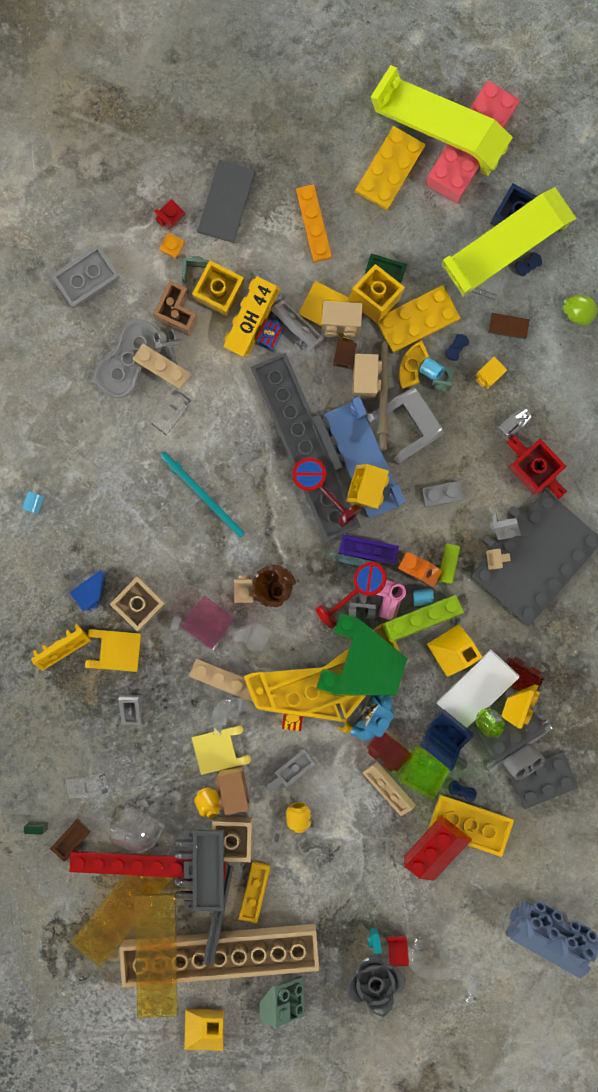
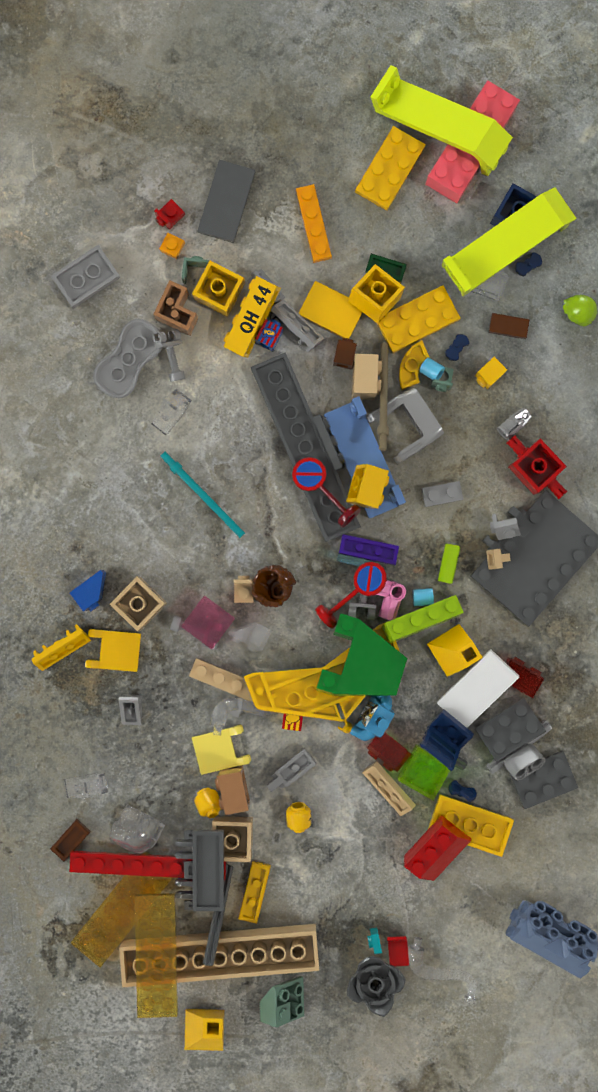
(33, 502): medium azure piece -> none
(35, 828): dark green tile -> none
(161, 366): tan plate -> none
(341, 318): tan brick -> none
(418, 568): orange torso -> none
(490, 722): clear neon green head -> none
(518, 706): yellow slope -> none

